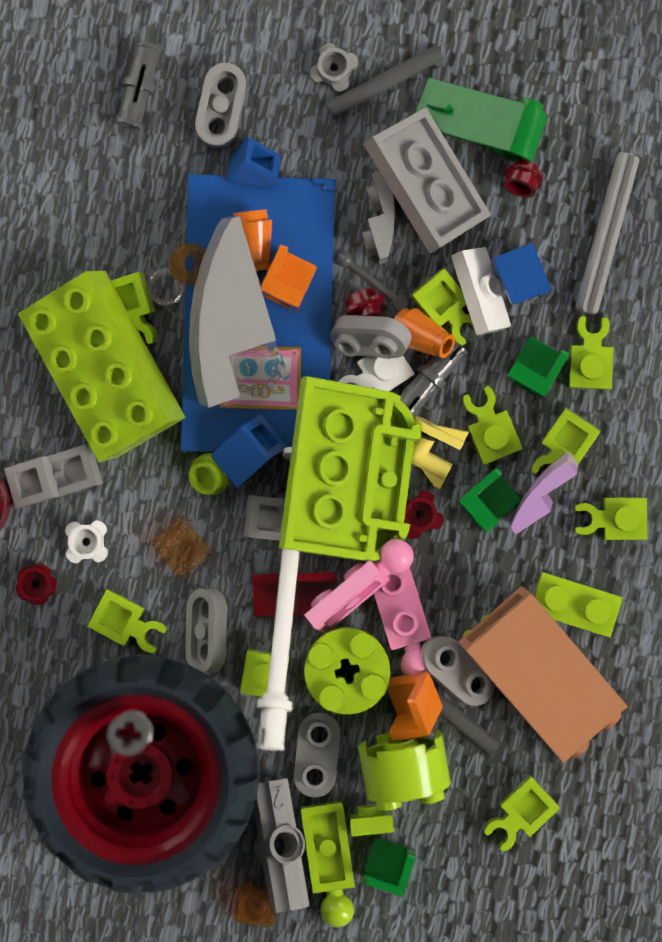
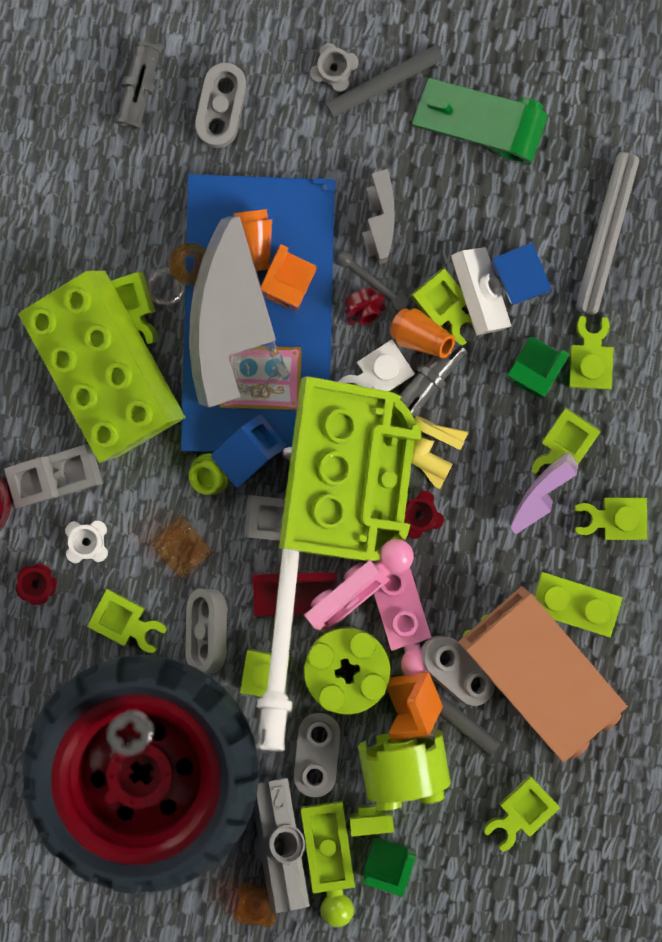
(253, 164): blue slope -> none
(370, 336): light grey plate -> none
(427, 179): light grey plate -> none
(489, 500): green panel -> none
(492, 434): lime plate -> none
(522, 178): dark red plate -> none

